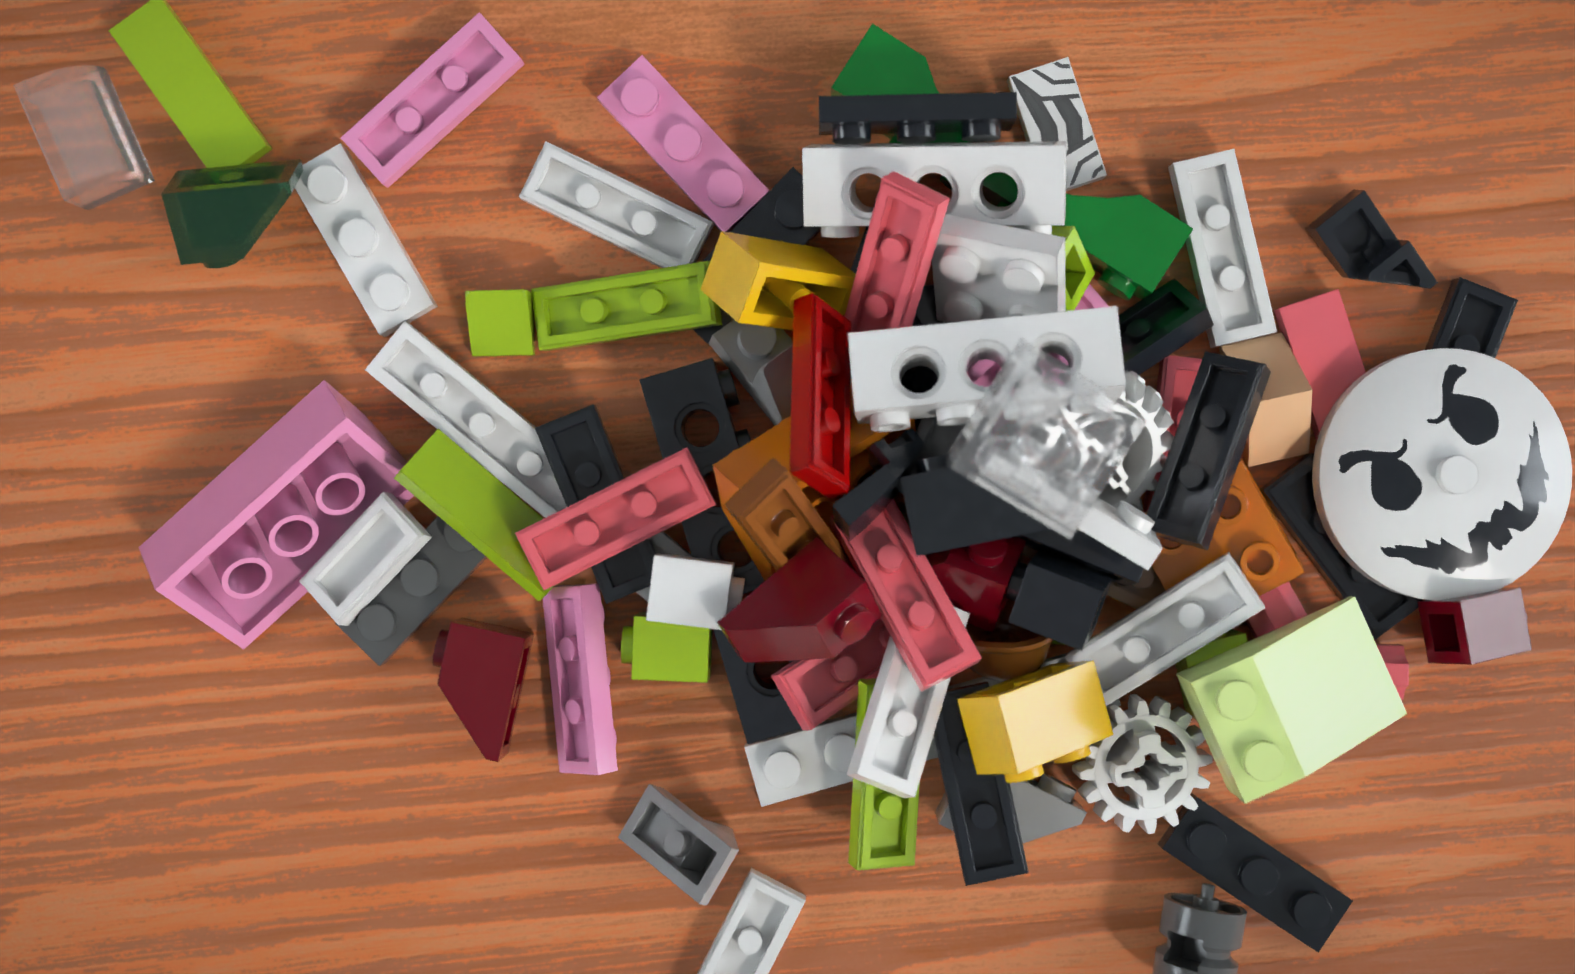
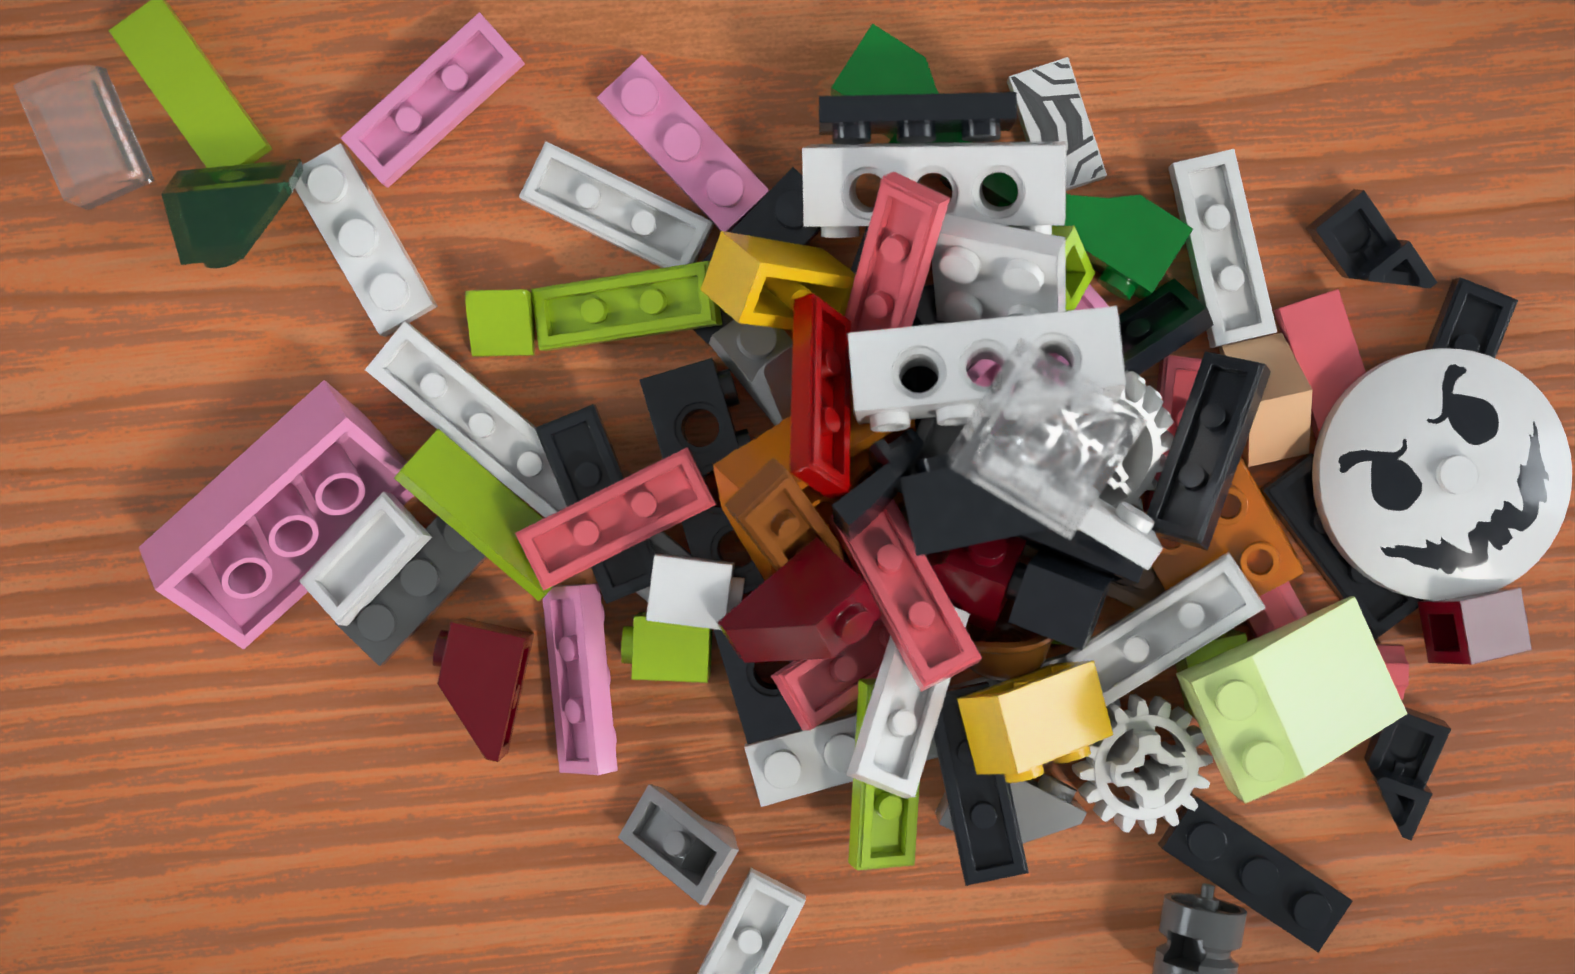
(1402, 763): none -> black slope

